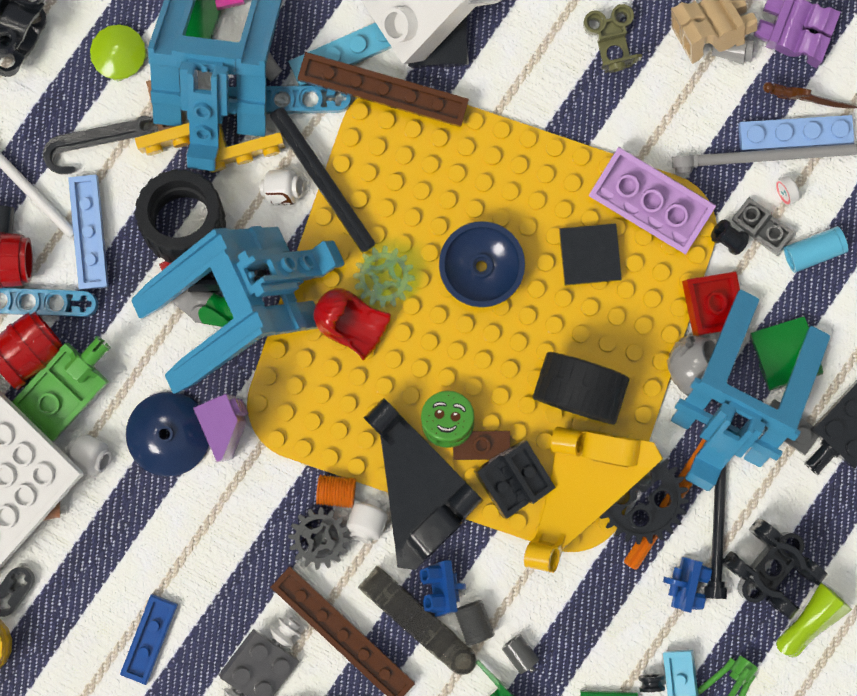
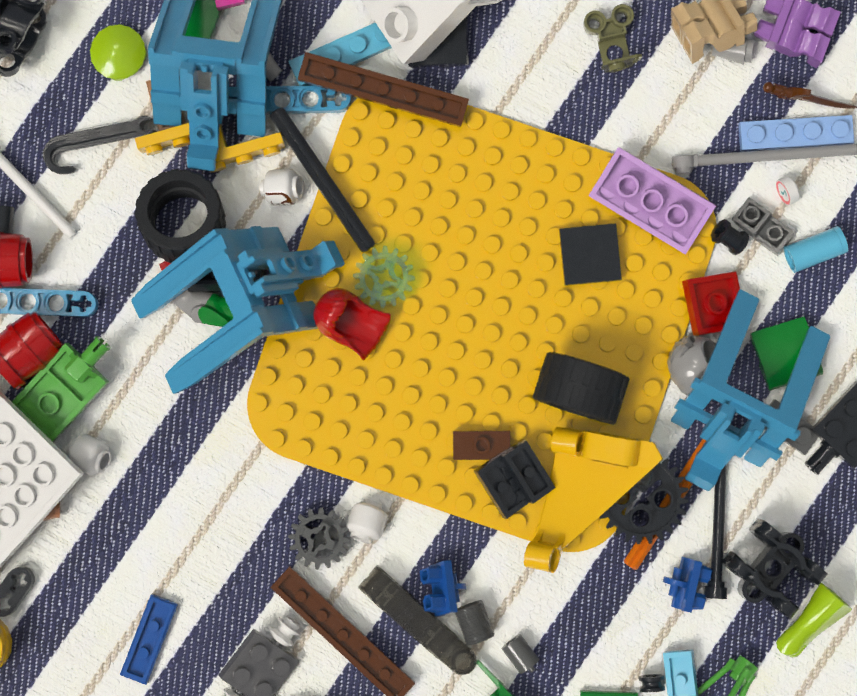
(88, 232): light blue plate -> none
(186, 442): dark blue dish -> none
(223, 424): medium lavender slope -> none
(335, 491): orange piece -> none
(423, 489): black panel -> none
(447, 419): bright green head -> none
(486, 244): dark blue dish -> none

